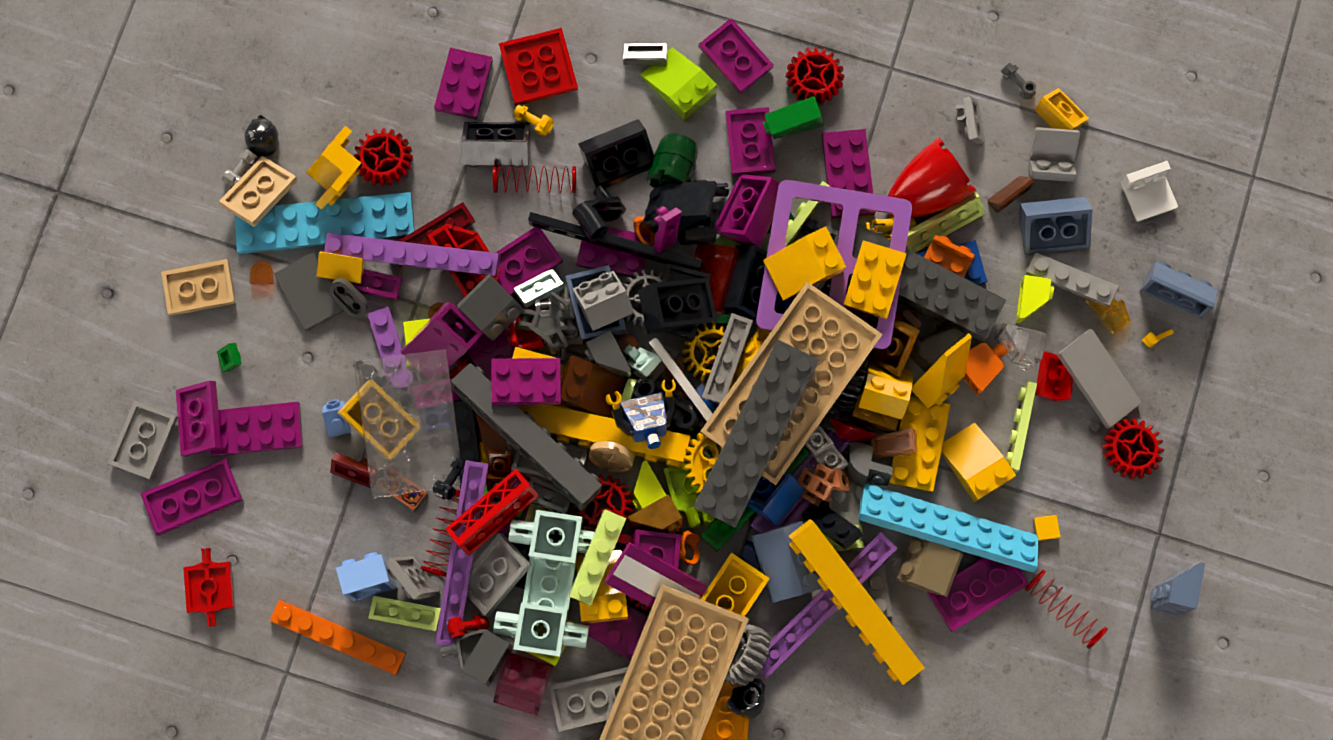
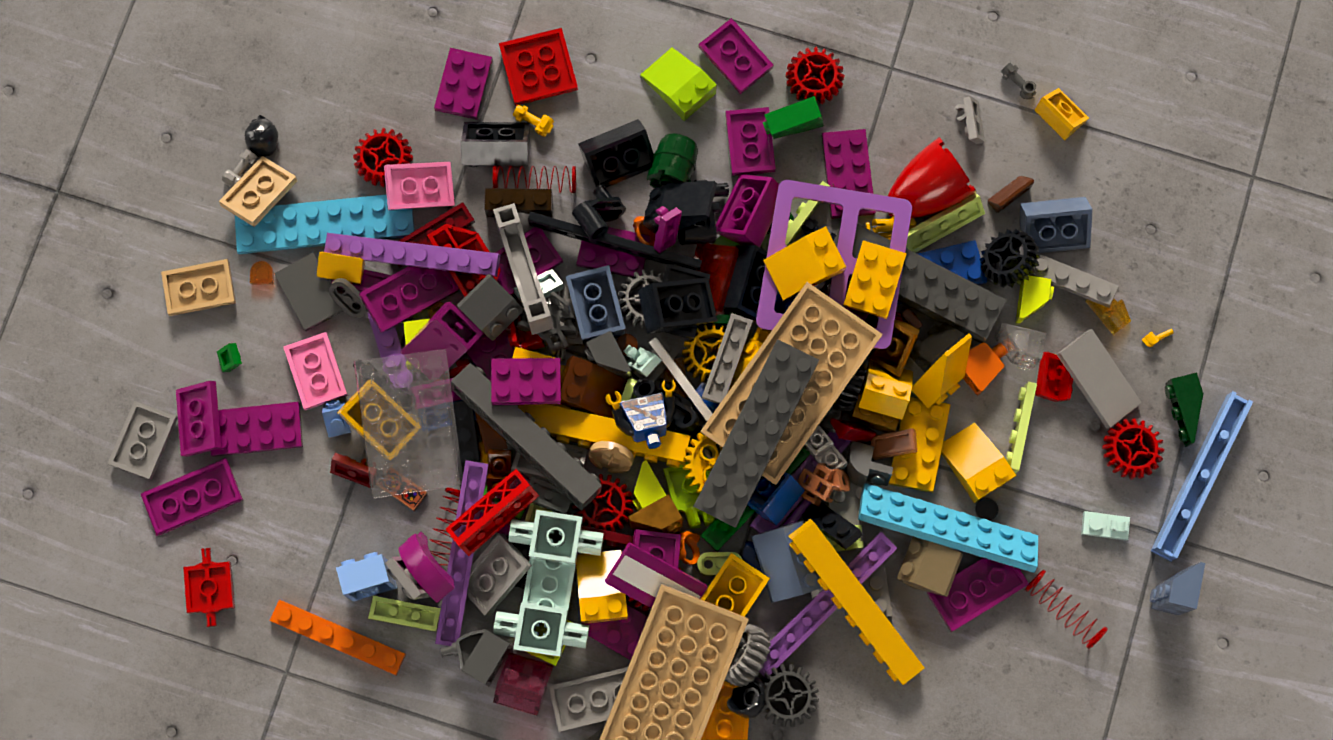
(315, 371): none -> bright pink plate
(334, 169): yellow bracket -> none
(406, 295): none -> magenta plate
(419, 185): none -> bright pink plate
(425, 568): none -> magenta arch
(444, 489): black bar -> none
(457, 627): red bar -> none
(523, 269): none -> light grey arch
(525, 200): none -> dark brown arch
(597, 557): yellowish green plate -> none
(603, 300): light grey slope -> none
(645, 54): tile -> none
(716, 558): none -> yellowish green plate
(790, 711): none -> dark grey gear
(949, 255): orange bracket -> none
(986, 509): none -> black piece
(1012, 264): none -> black gear
(1046, 527): yellow tile -> none
(1054, 154): light grey bracket -> none
(1105, 525): none -> light aqua plate
(1149, 191): white bracket -> none
(1179, 289): sand blue slope -> none
(1186, 401): none -> dark green slope
(1201, 477): none -> light blue tile

